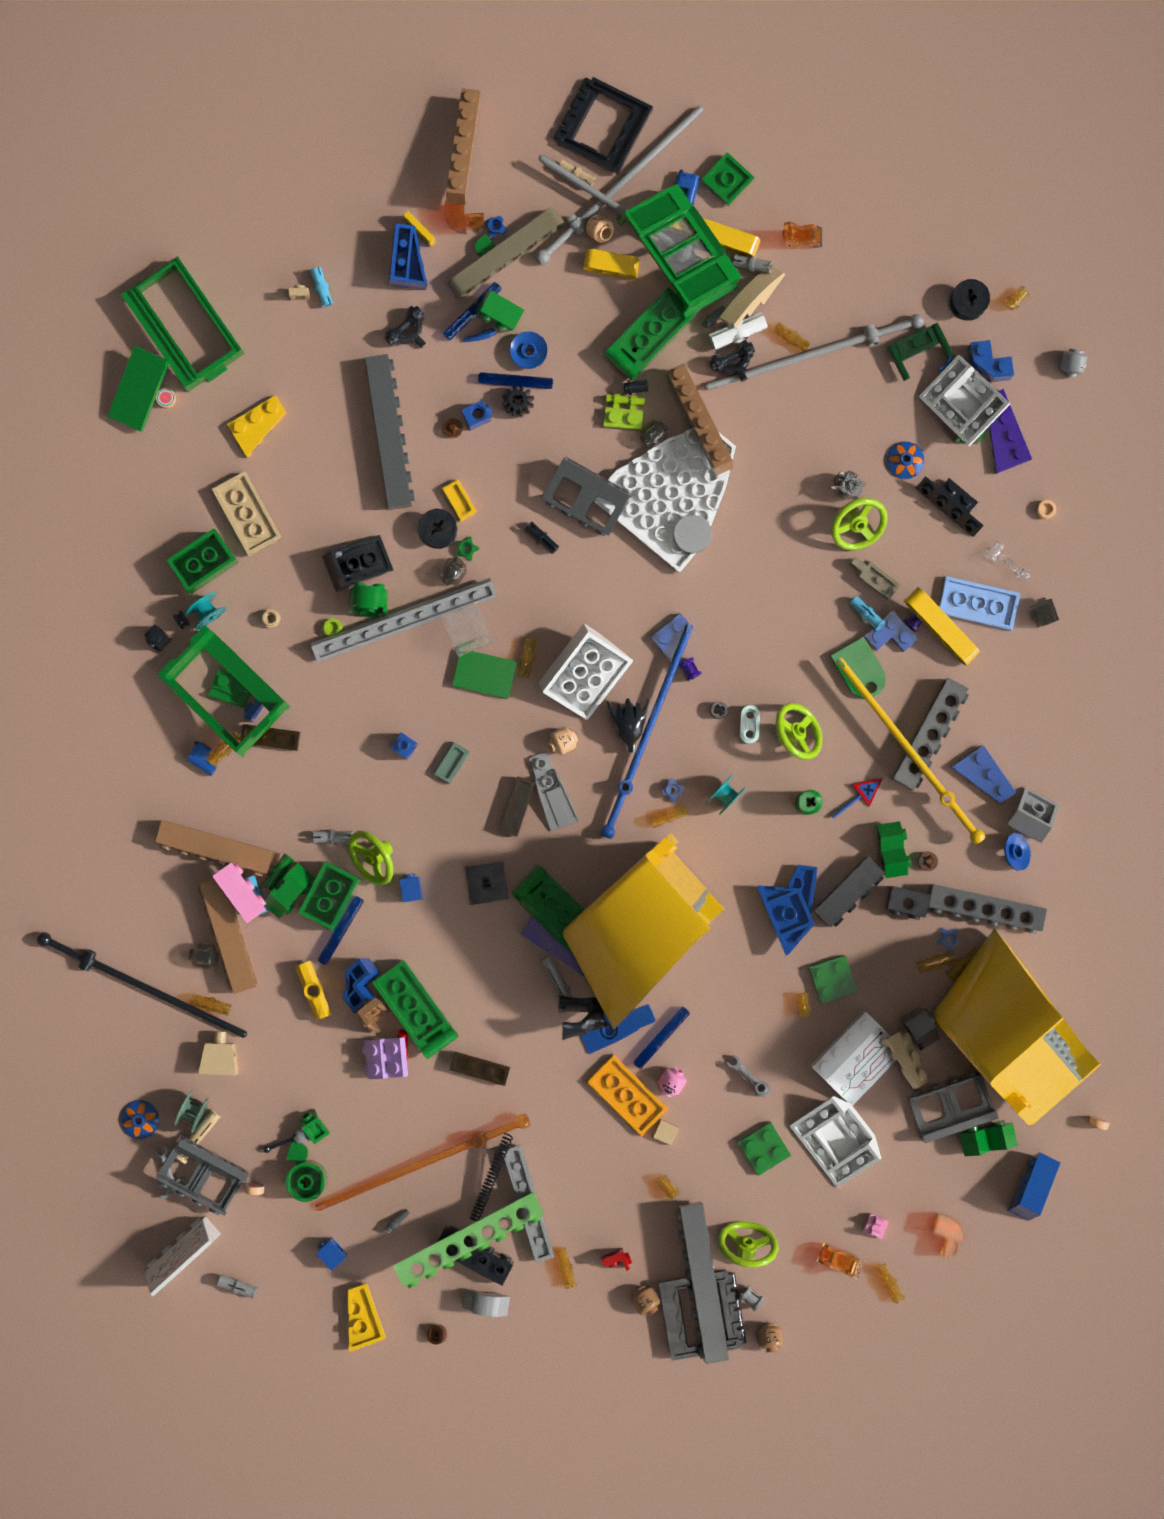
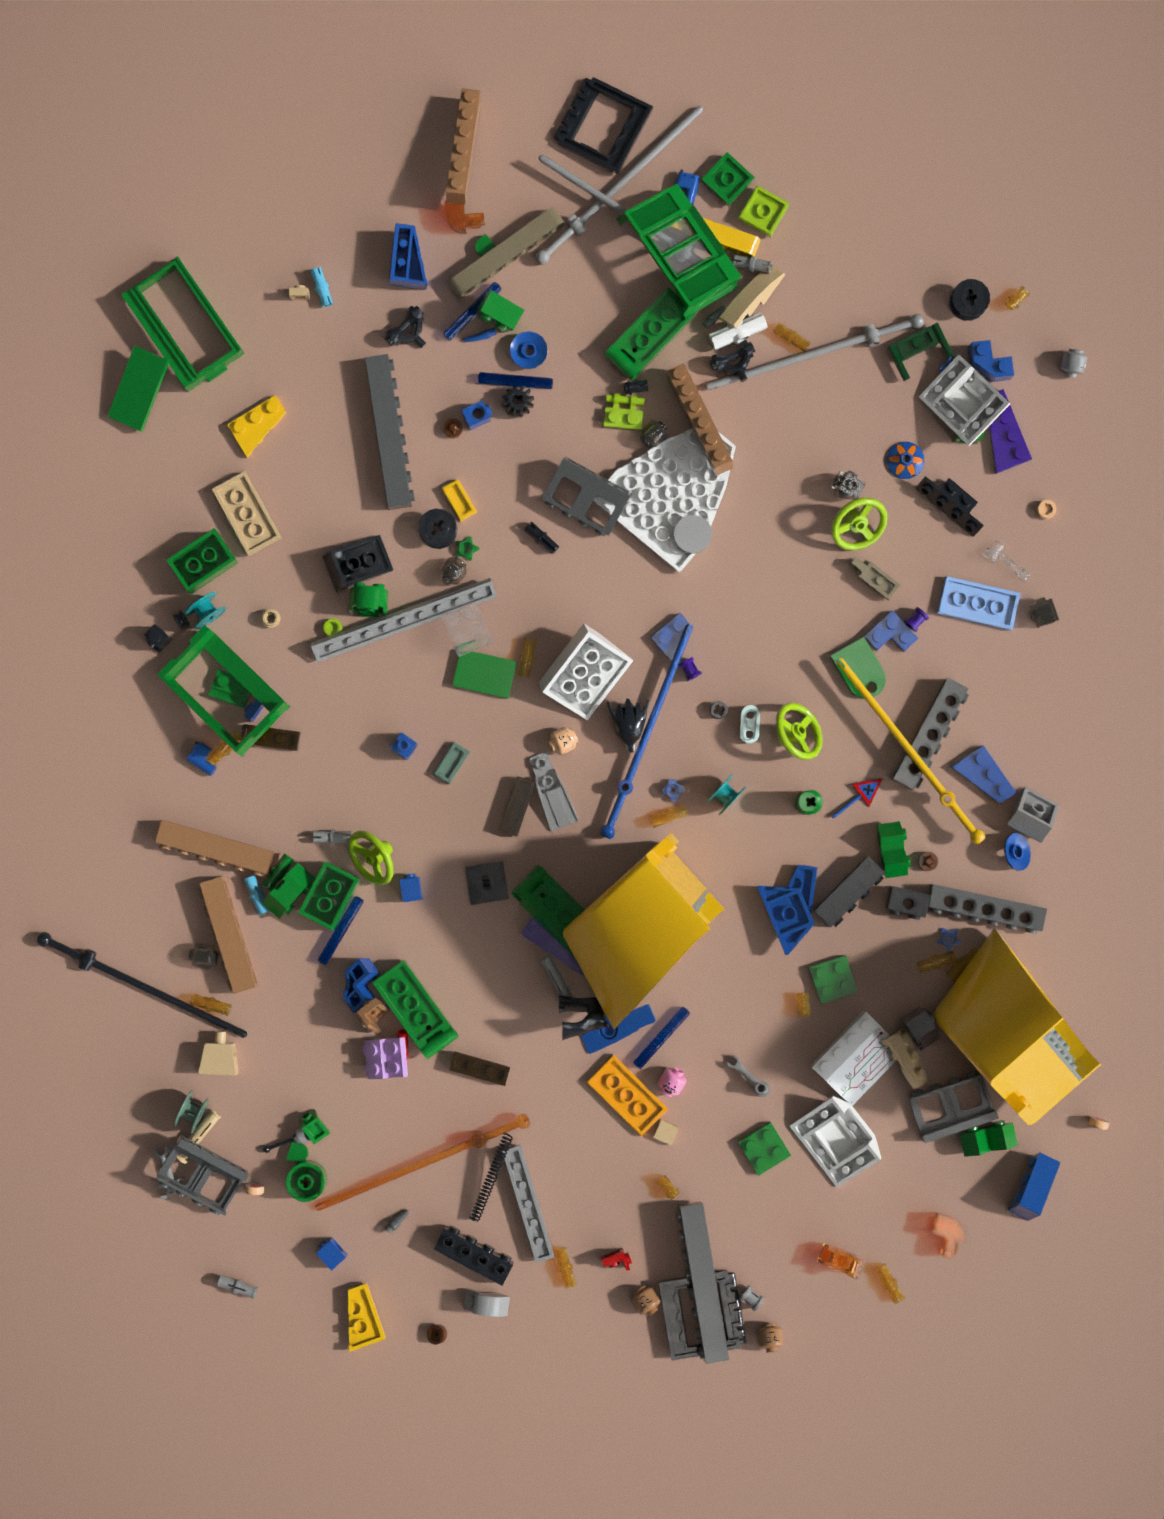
(146, 1112): blue dish -> none
(166, 398): tile -> none
(180, 1255): white slope -> none
(239, 891): bright pink brick -> none
(317, 1003): yellow piece -> none
(420, 229): yellow tile -> none
(490, 223): blue plate -> none
(527, 1202): bright green brick -> none
(577, 171): tan pin -> none
(600, 228): light nougat head -> none
(611, 264): yellow beam -> none
(747, 1246): lime piece -> none
(763, 211): none -> lime plate
(802, 236): clear orange brick -> none
(867, 613): medium azure pin -> none
(875, 1226): bright pink tile -> none
(941, 626): yellow beam -> none

